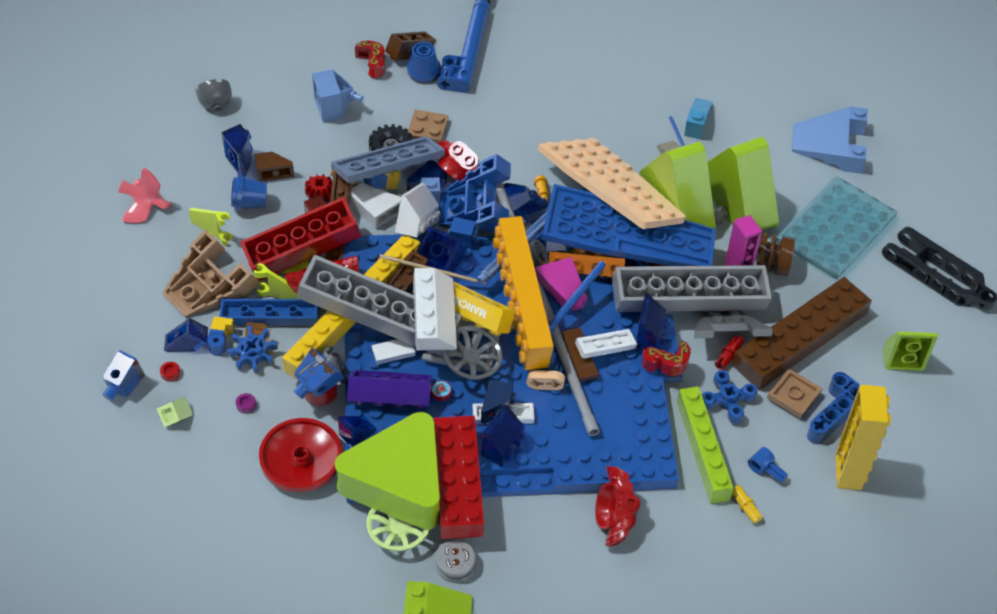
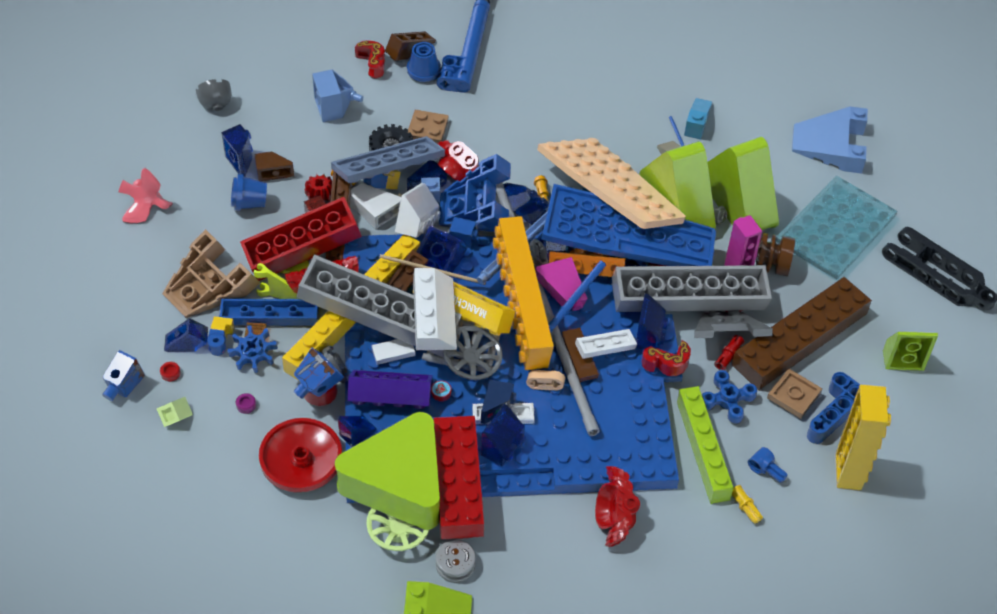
(211, 222): neon yellow flag -> none

